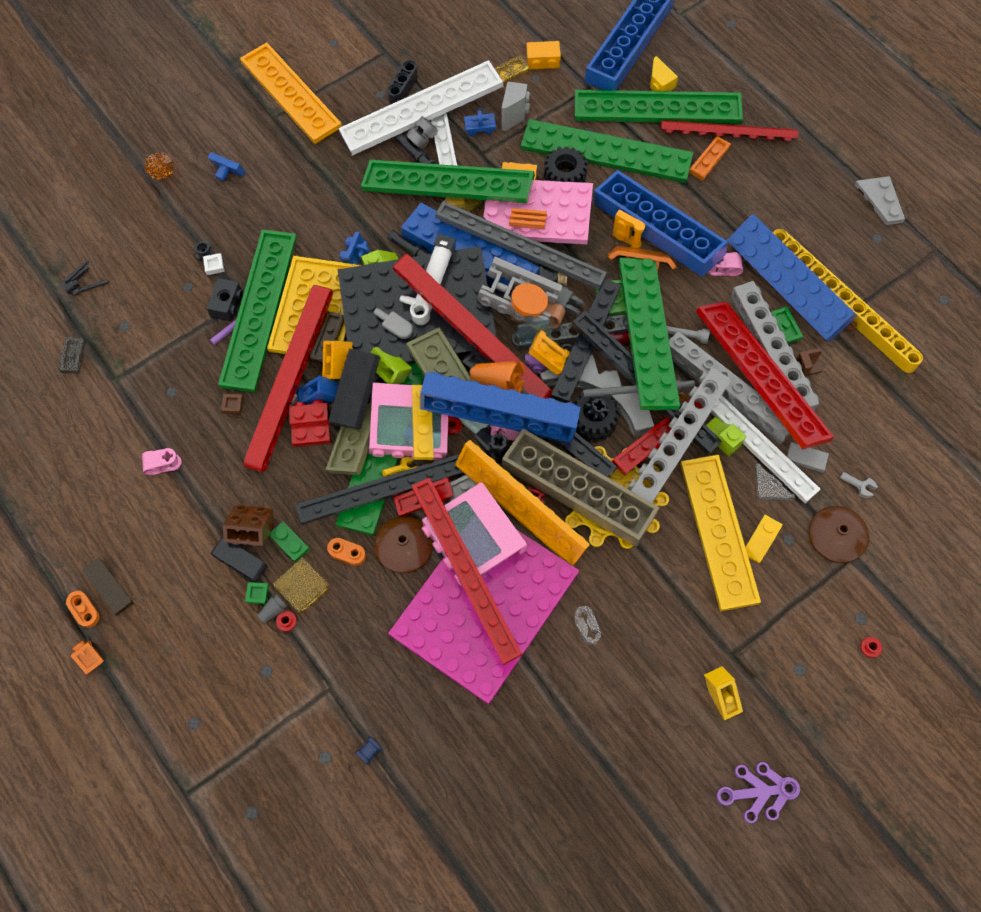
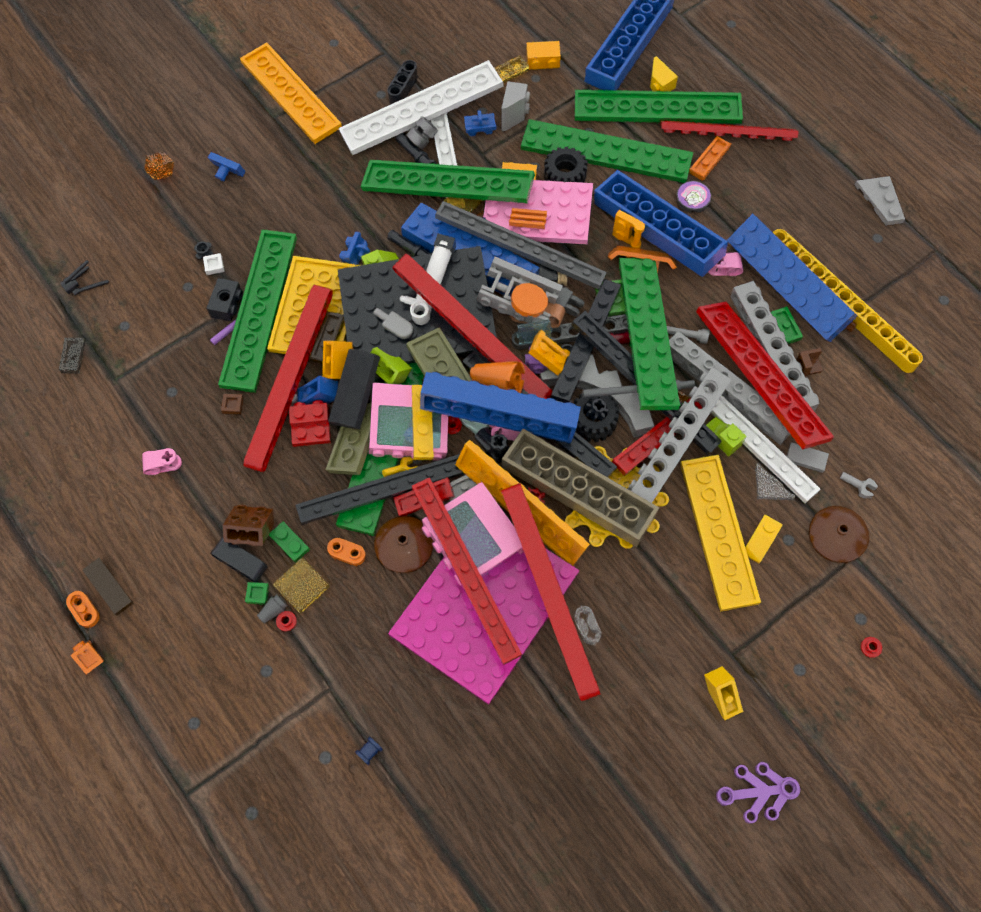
(550, 592): none -> red beam
(693, 196): none -> tile

